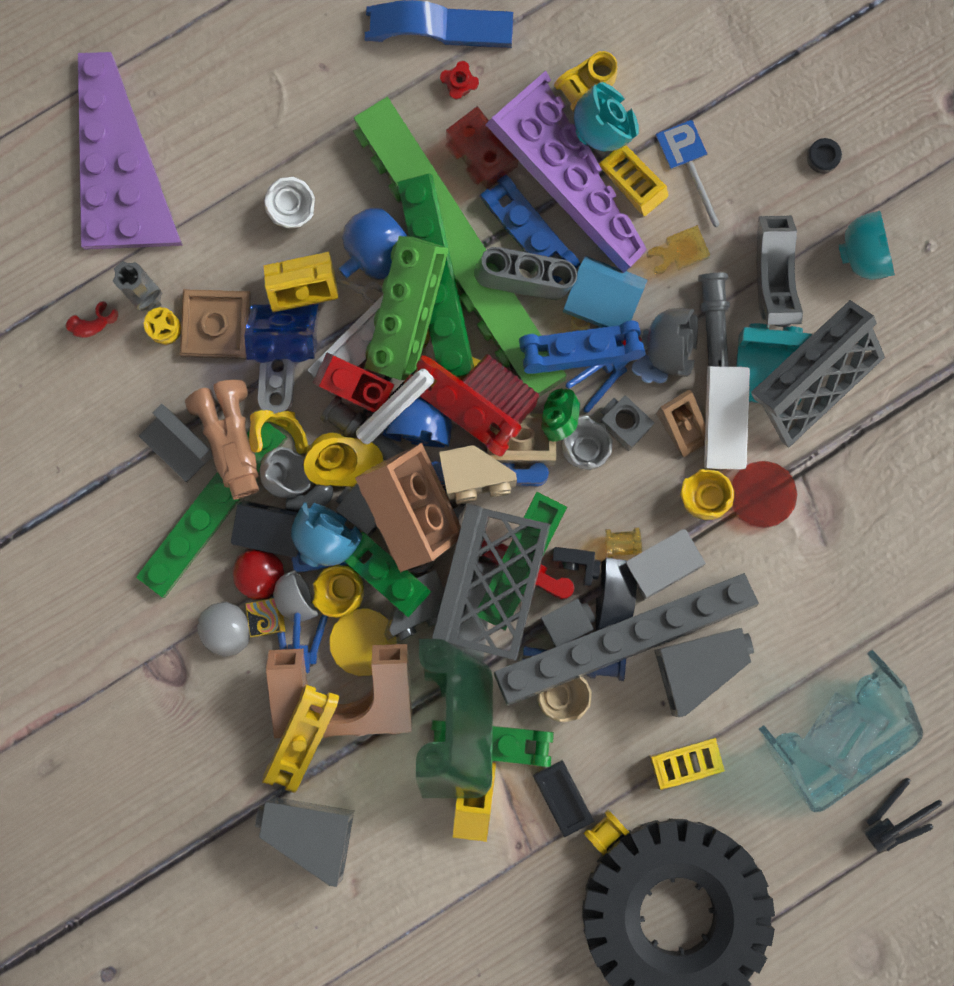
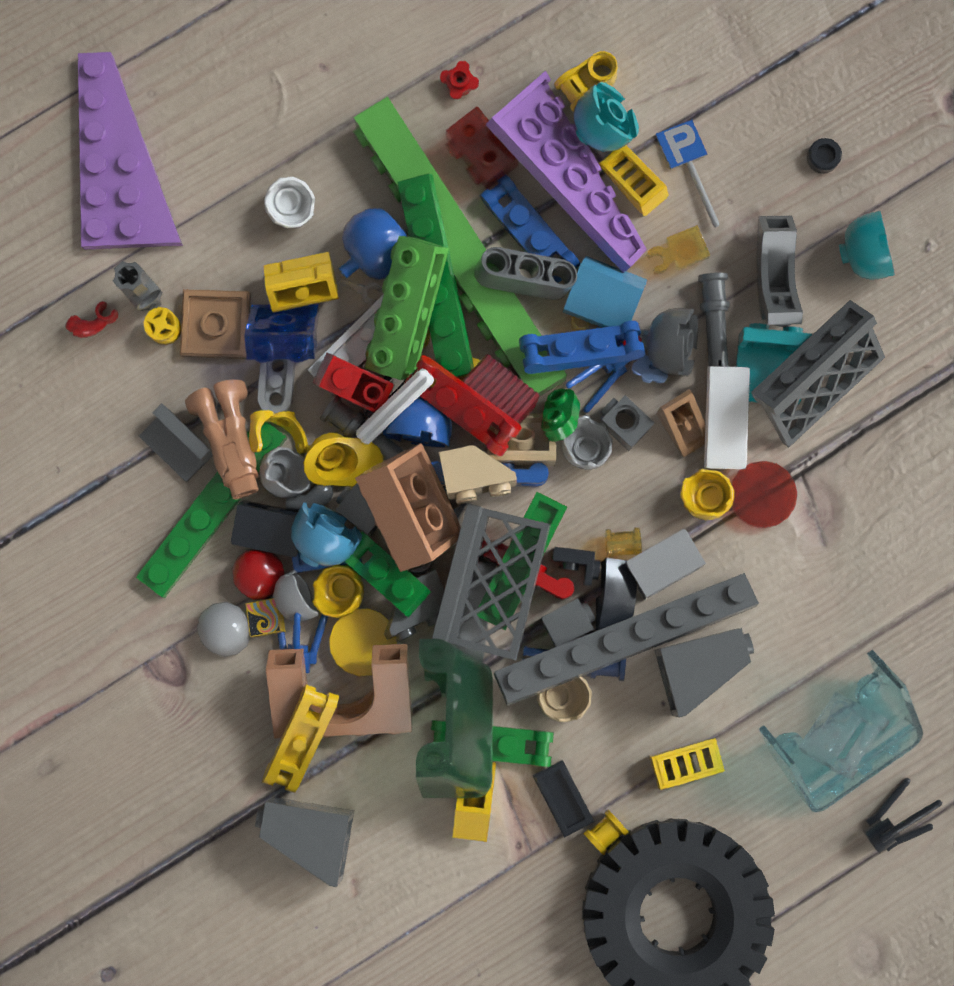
(432, 20): blue piece -> none

